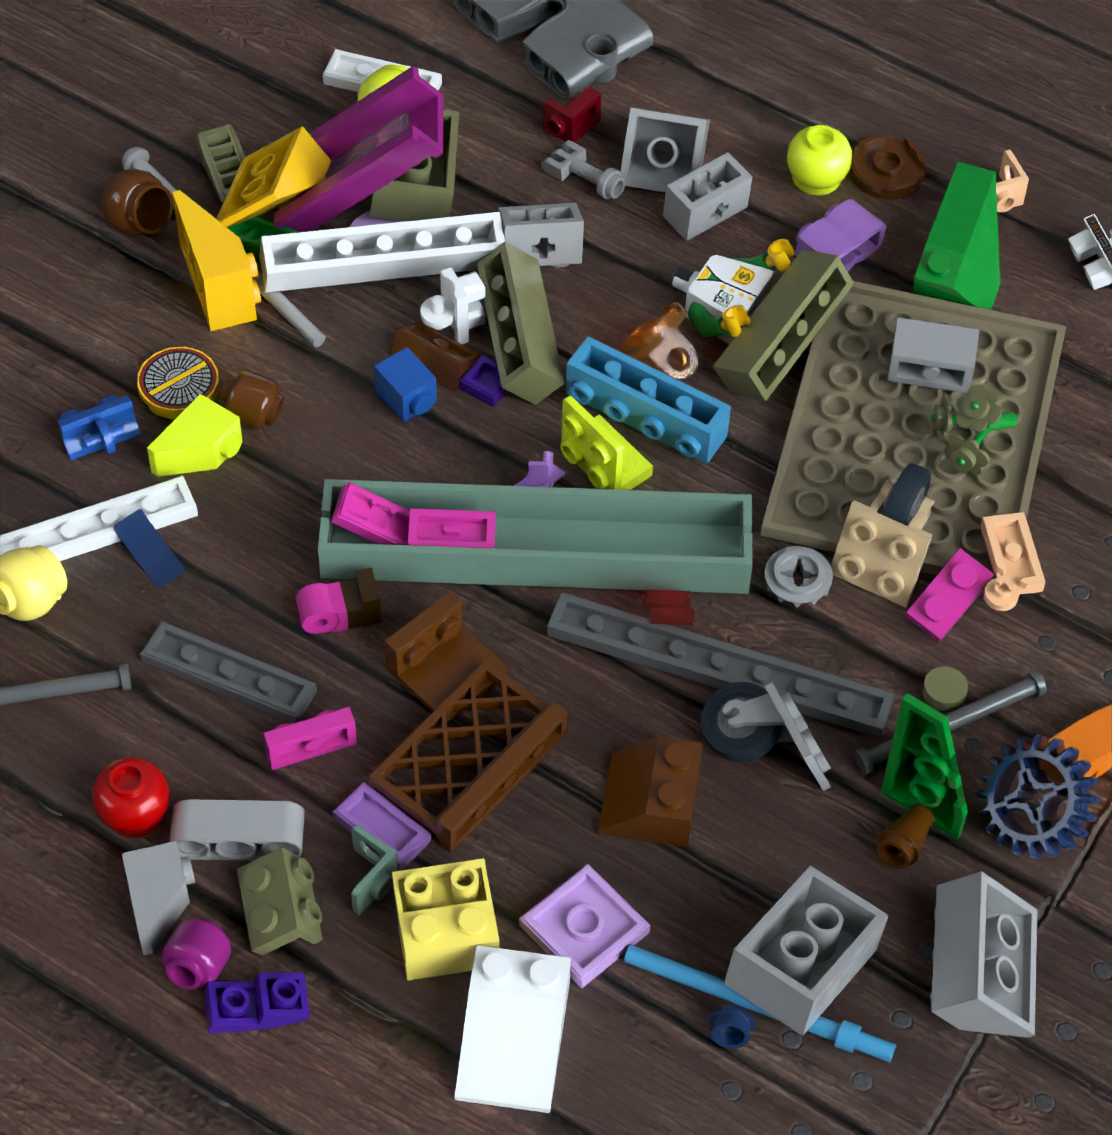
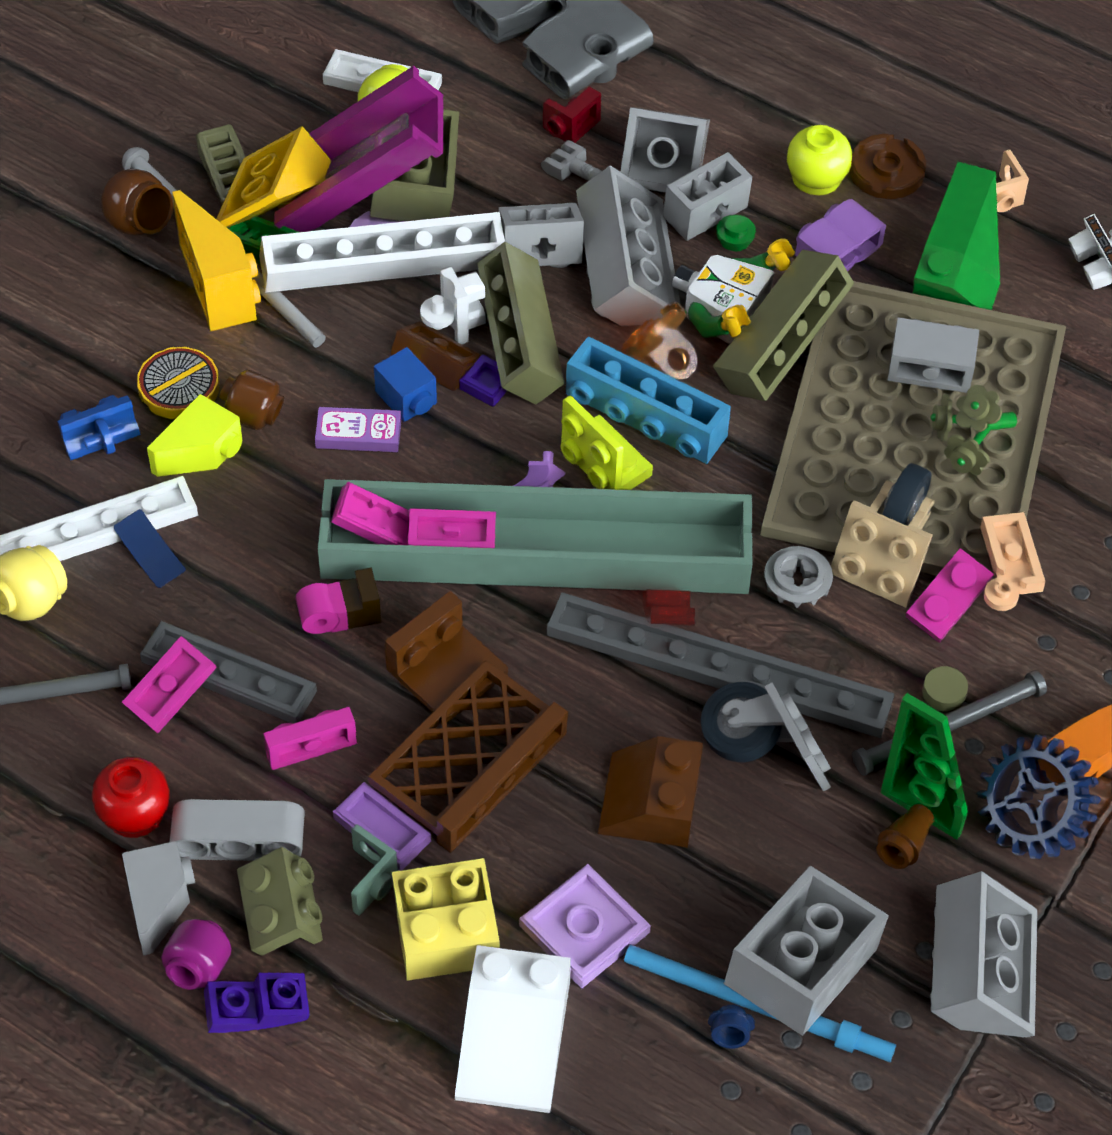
(169, 684): none -> dark pink plate
(358, 429): none -> tile
(626, 249): none -> light grey slope
(735, 232): none -> green plate

